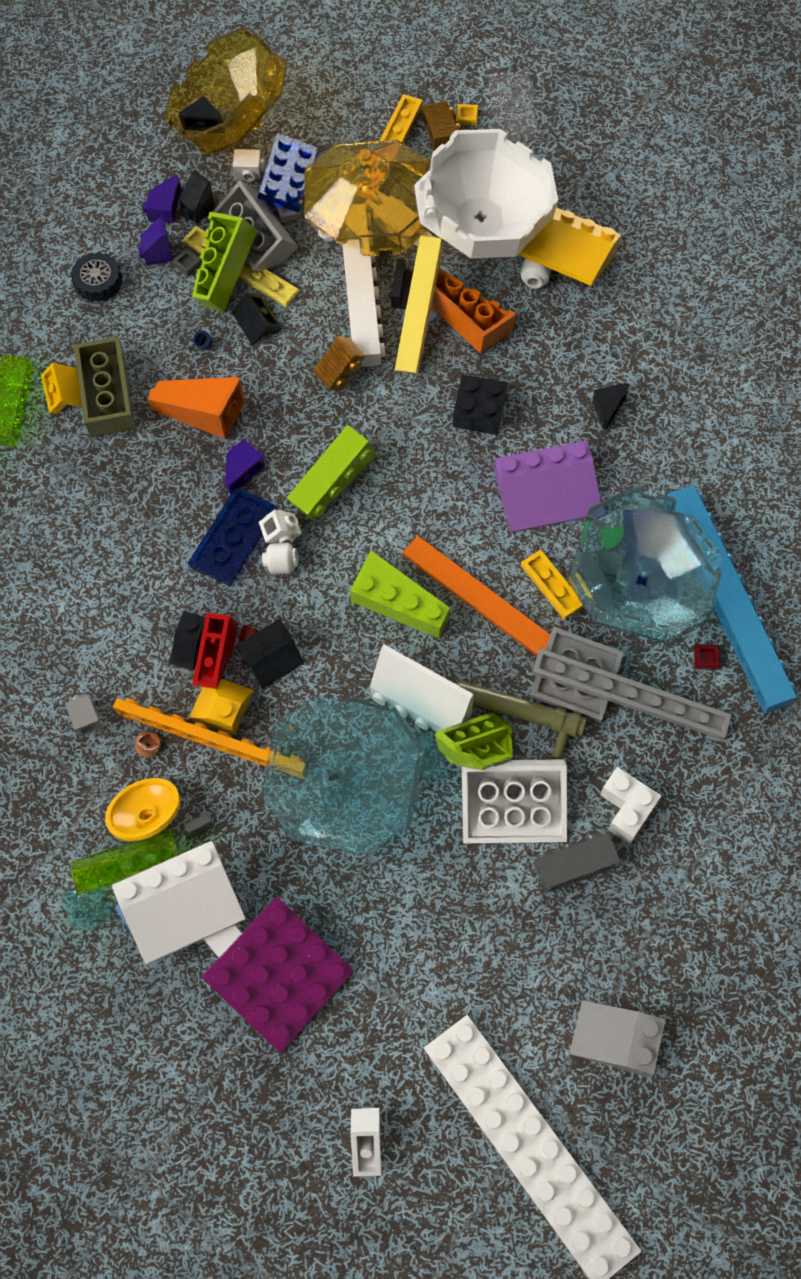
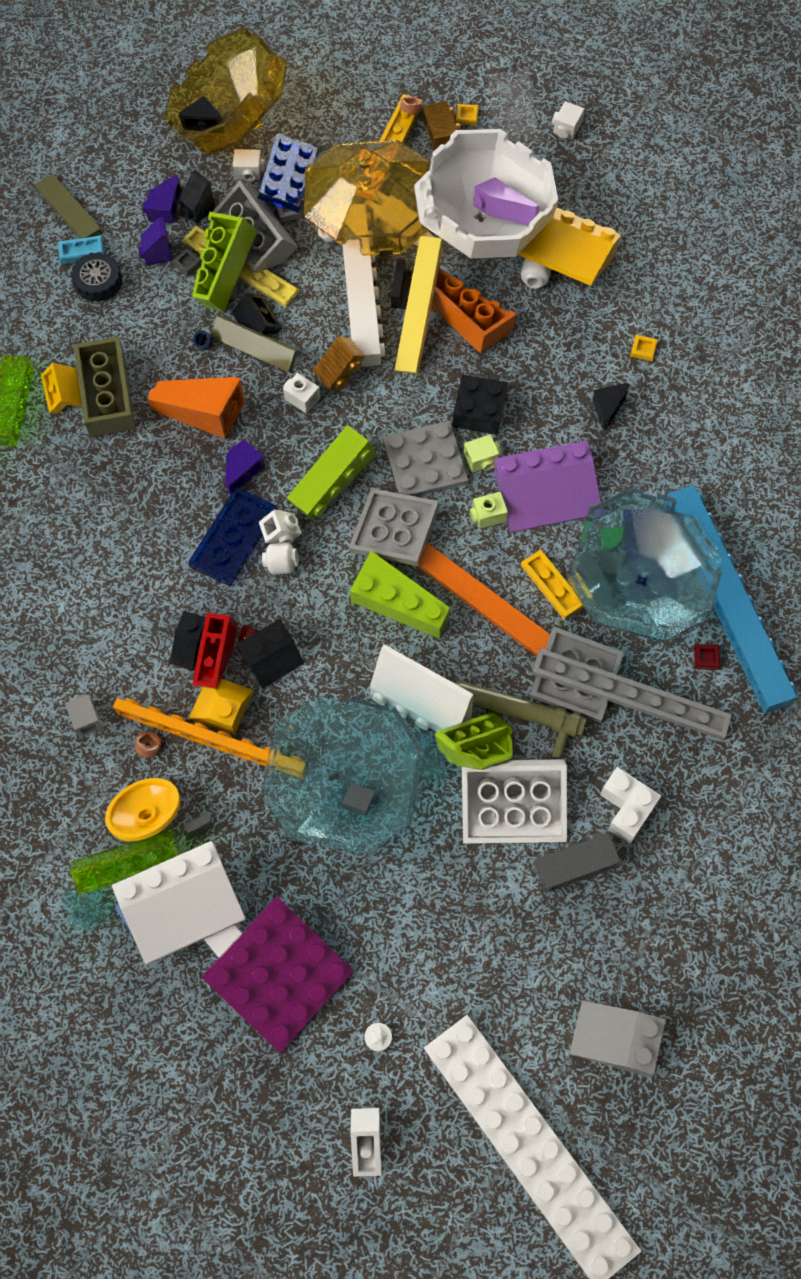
(67, 207): none -> olive tile
(74, 249): none -> medium azure plate
(254, 343): none -> tile
(301, 393): none -> white brick
(358, 799): none -> dark grey tile
(378, 1037): none -> white tile
(394, 526): none -> light grey plate
(411, 105): none -> nougat tile
(425, 459): none -> light grey plate
(481, 453): none -> yellowish green brick
(489, 510): none -> yellowish green brick
(504, 202): none -> medium lavender slope
(568, 120): none -> white brick
(643, 347): none -> yellow tile

